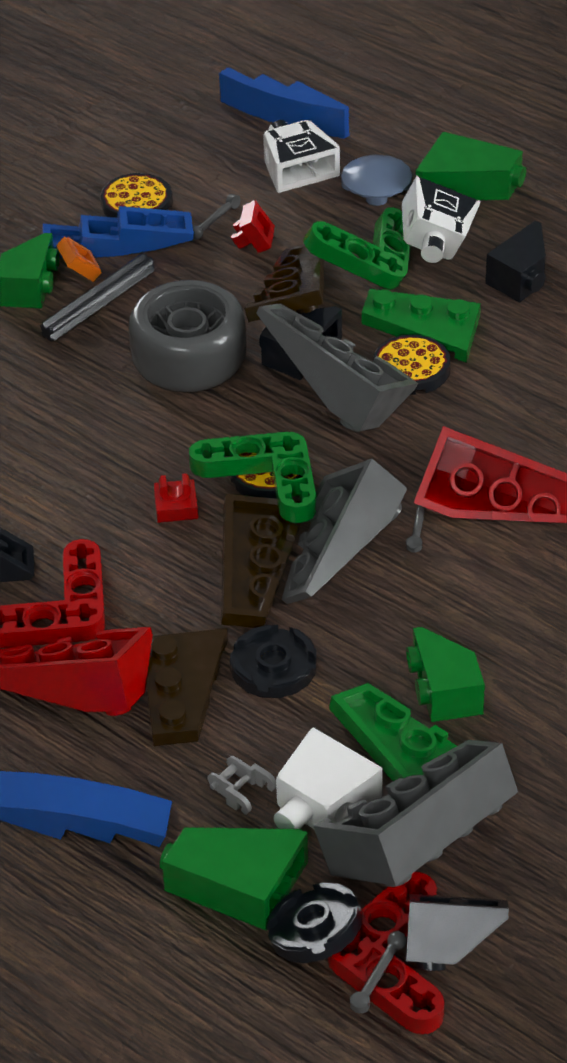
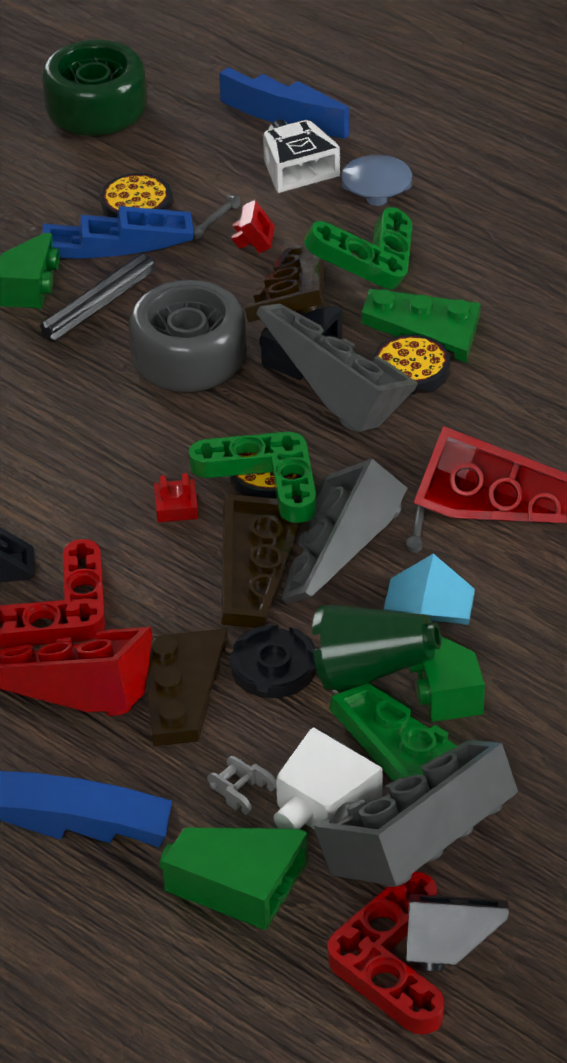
(79, 258): orange tile -> none
(94, 87): none -> dark green wheel
(314, 923): black tile -> none
(360, 1000): dark grey hinge -> none
(369, 644): none -> dark green cone
(431, 590): none -> medium azure slope
(436, 219): white torso -> none
(473, 167): green slope -> none
(518, 264): black slope -> none

